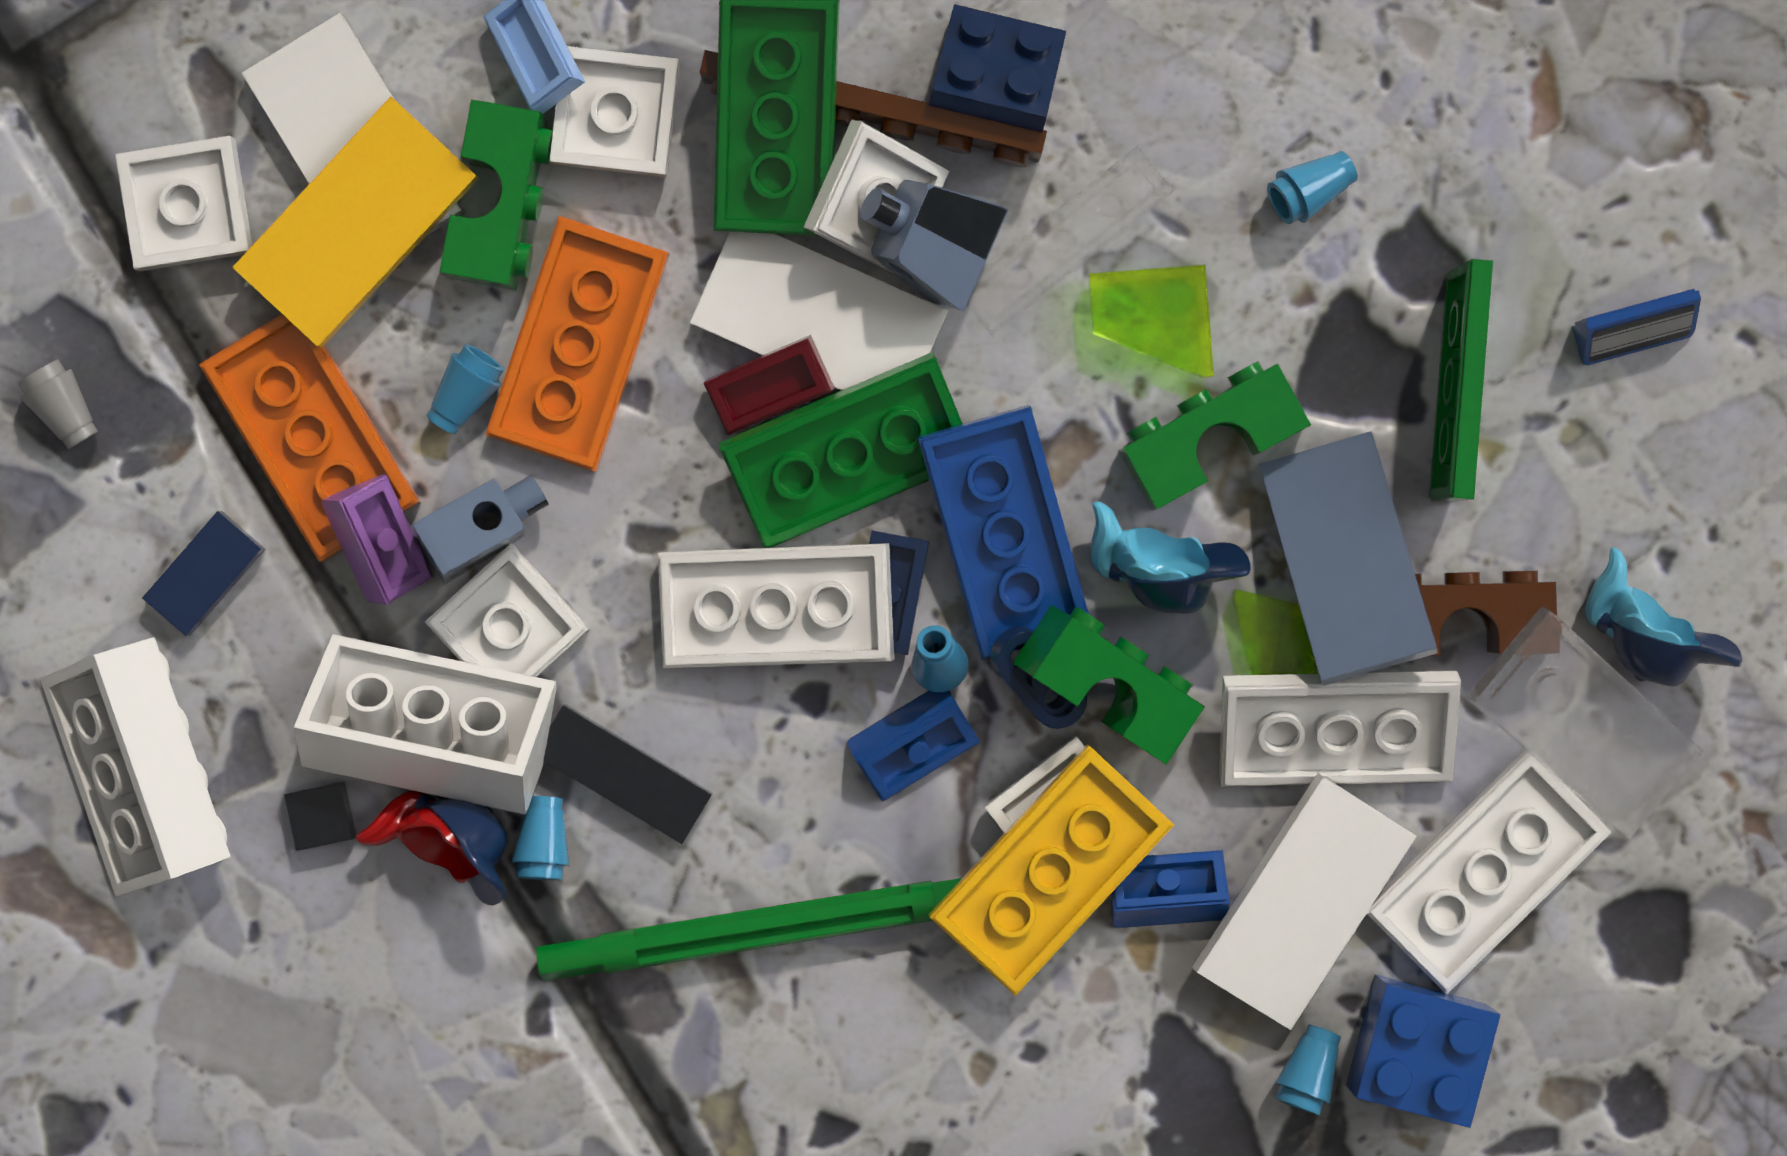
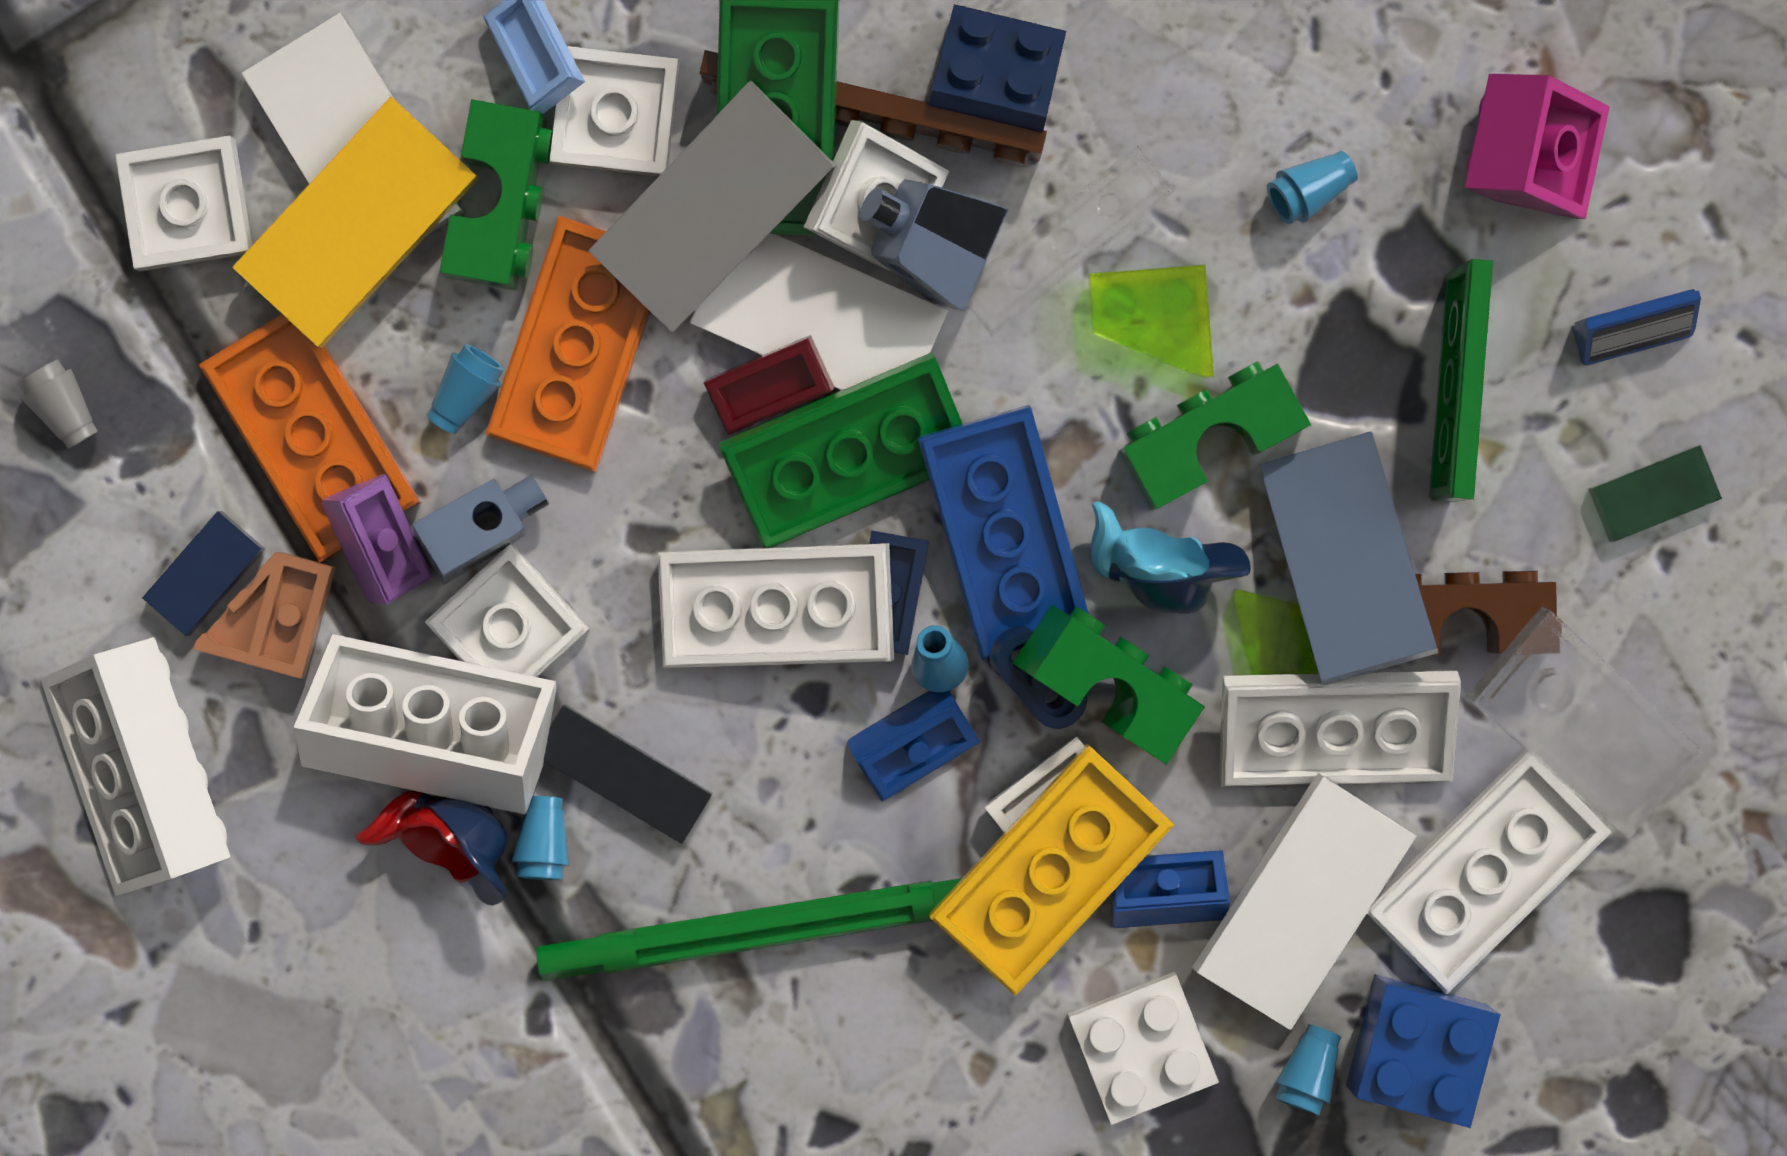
(275, 617): none -> nougat wing
(320, 816): black tile -> none
(711, 206): none -> light grey tile
(1143, 1048): none -> white plate
(1537, 144): none -> dark pink slope
(1647, 637): hair -> none
(1655, 493): none -> clear green tile

